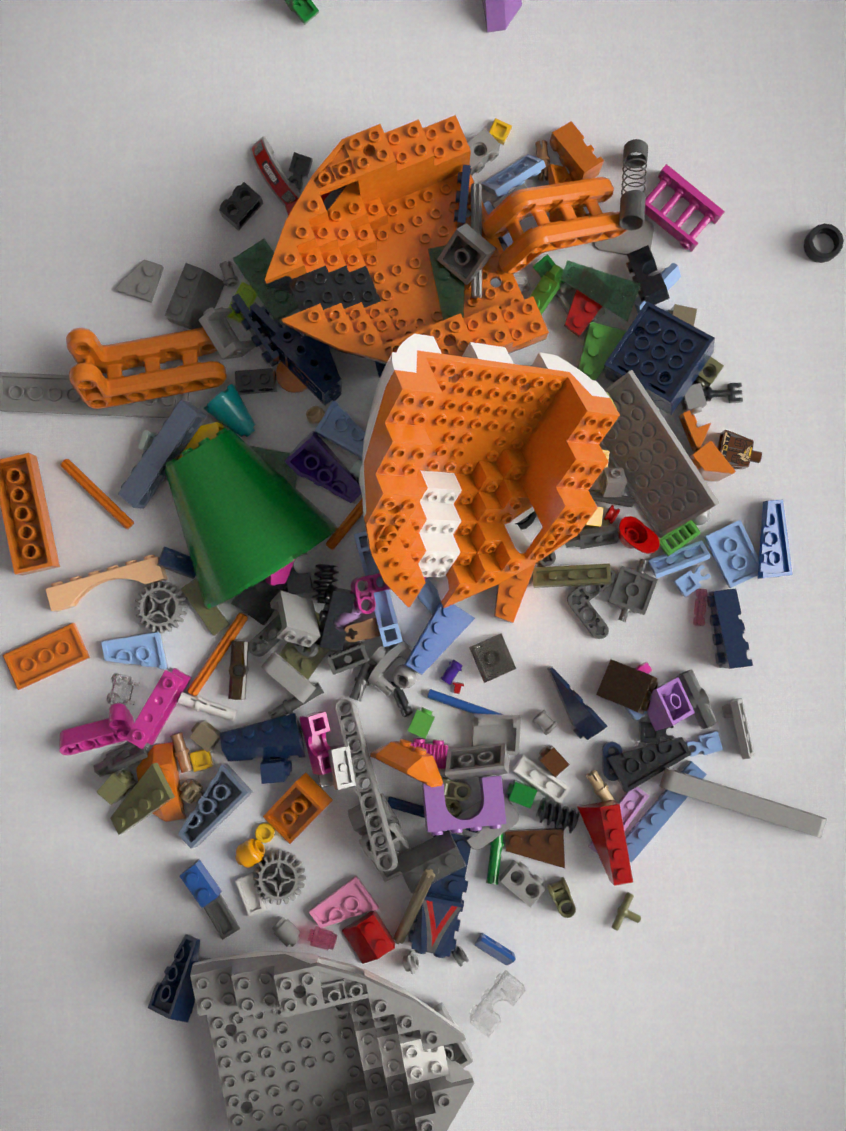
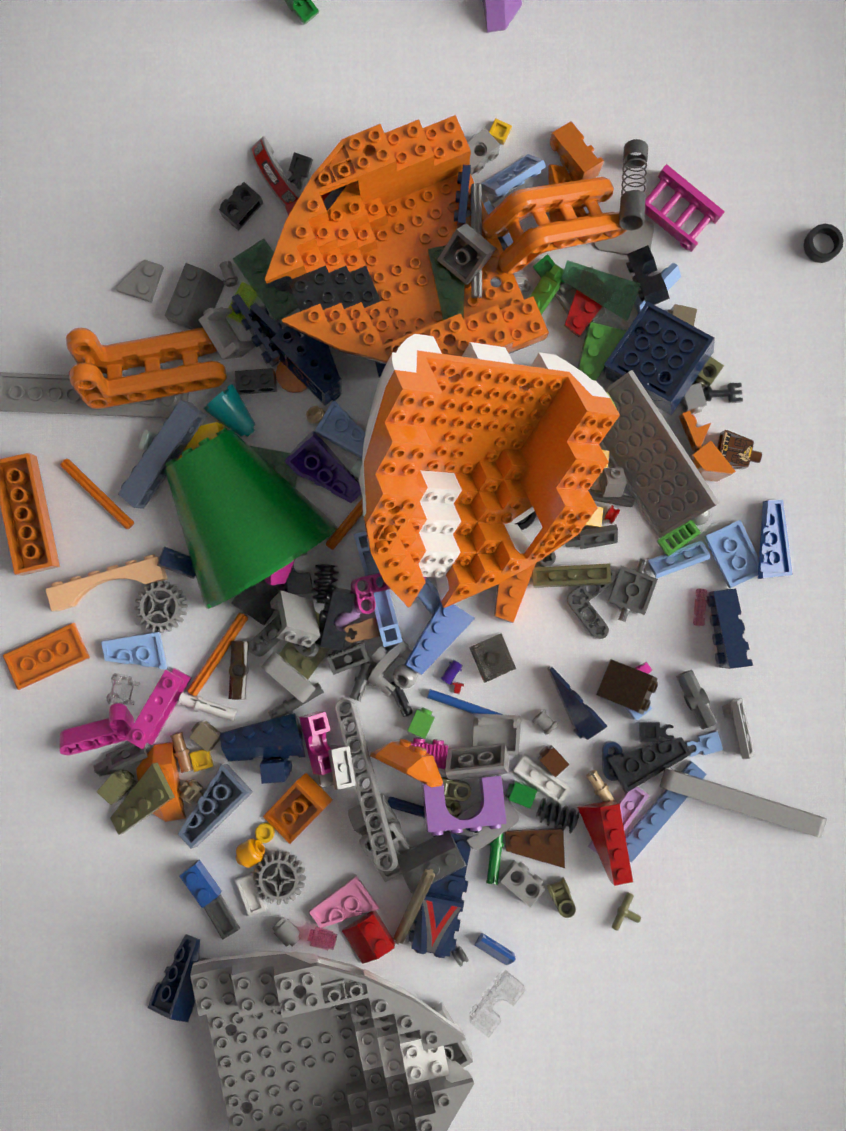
(211, 617): olive tile -> none
(410, 962): light grey plate -> none
(542, 153): medium nougat pin -> none
(637, 535): red piece -> none
(669, 705): medium lavender slope -> none
(690, 581): light blue plate -> none

